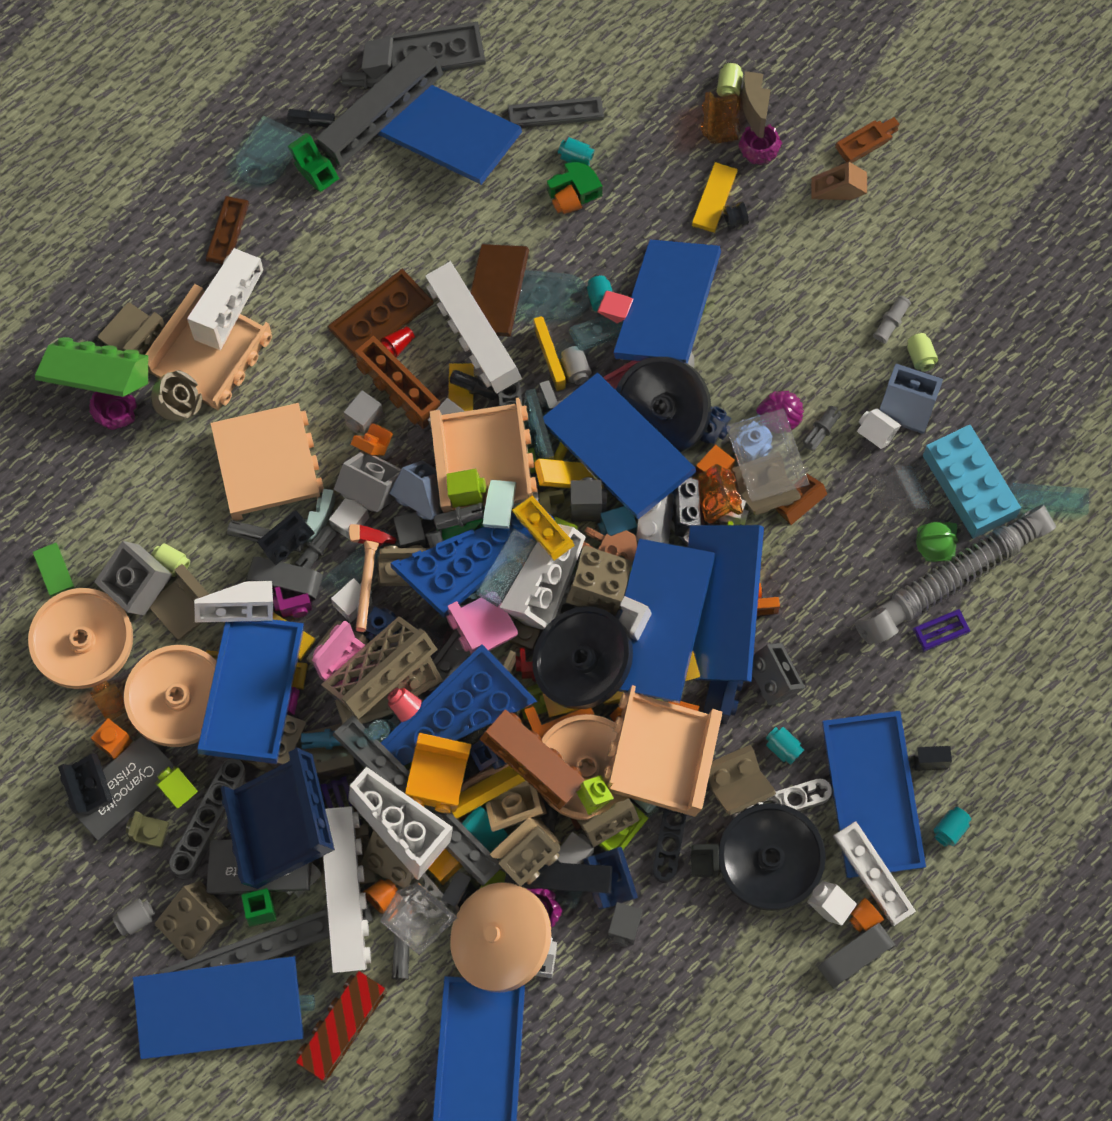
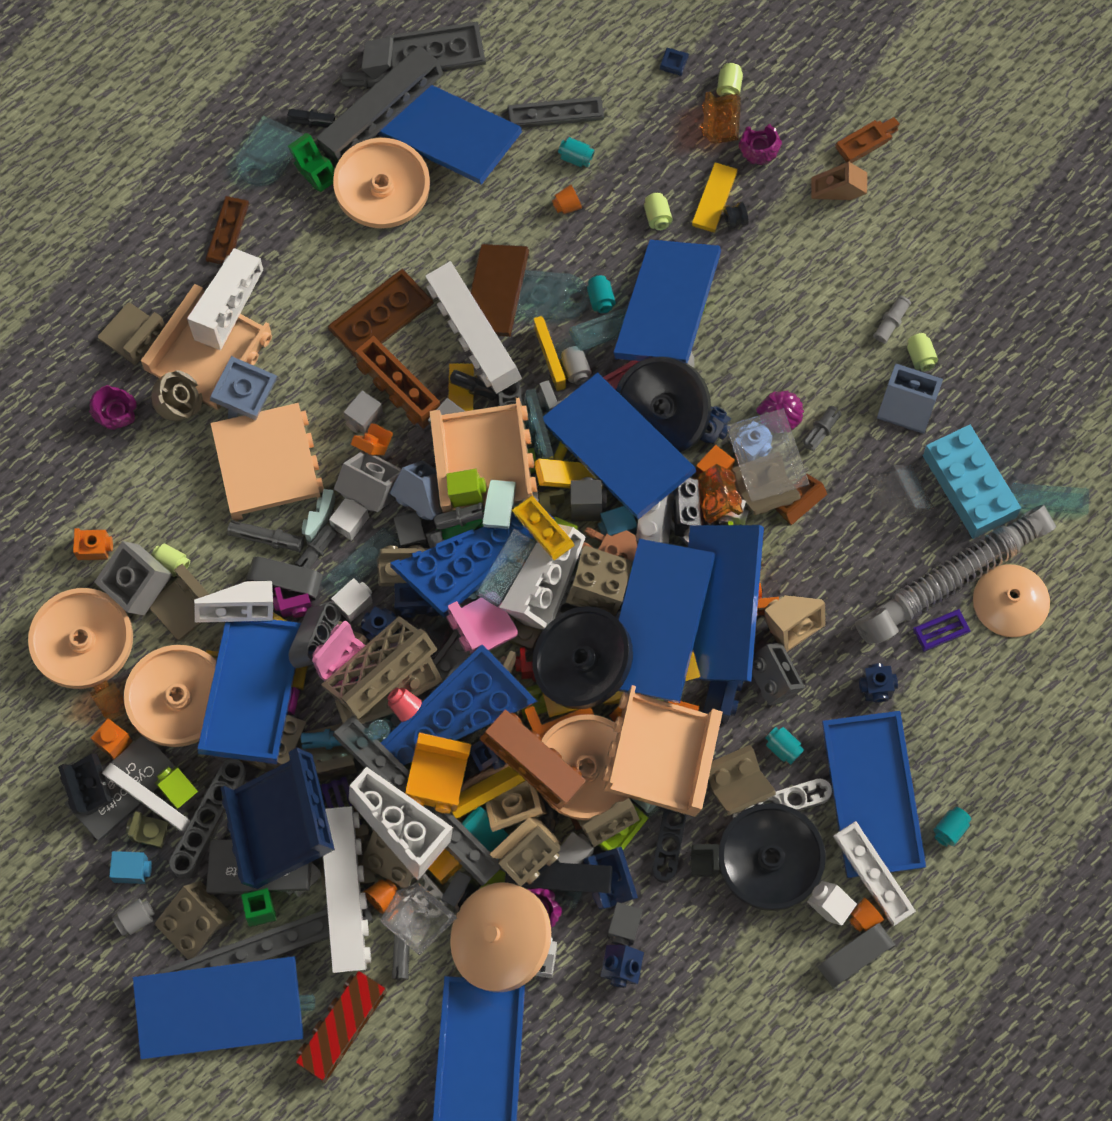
(53, 569): bright green tile -> none
(93, 367): bright green slope -> none
(97, 551): none -> orange brick
(129, 867): none -> dark azure brick
(146, 797): none -> white beam
(243, 389): none -> sand blue bracket
(285, 537): black bracket -> none
(313, 632): none -> dark grey beam
(372, 540): light nougat piece -> none
(381, 183): none -> light nougat dish
(398, 340): red cone -> none
(410, 603): none -> dark blue bracket
(582, 179): green brick -> none
(594, 794): lime bracket -> none
(615, 306): coral slope -> none
(622, 965): none -> dark blue brick
(634, 617): white panel -> none
(657, 211): none -> yellowish green brick
(674, 61): none -> dark blue tile
(755, 102): dark tan slope -> none
(794, 619): none -> tan slope
(874, 690): none -> dark blue brick
(878, 427): white brick -> none
(932, 758): black piece -> none
(937, 541): bright green piece -> none
(1006, 614): none -> light nougat dish

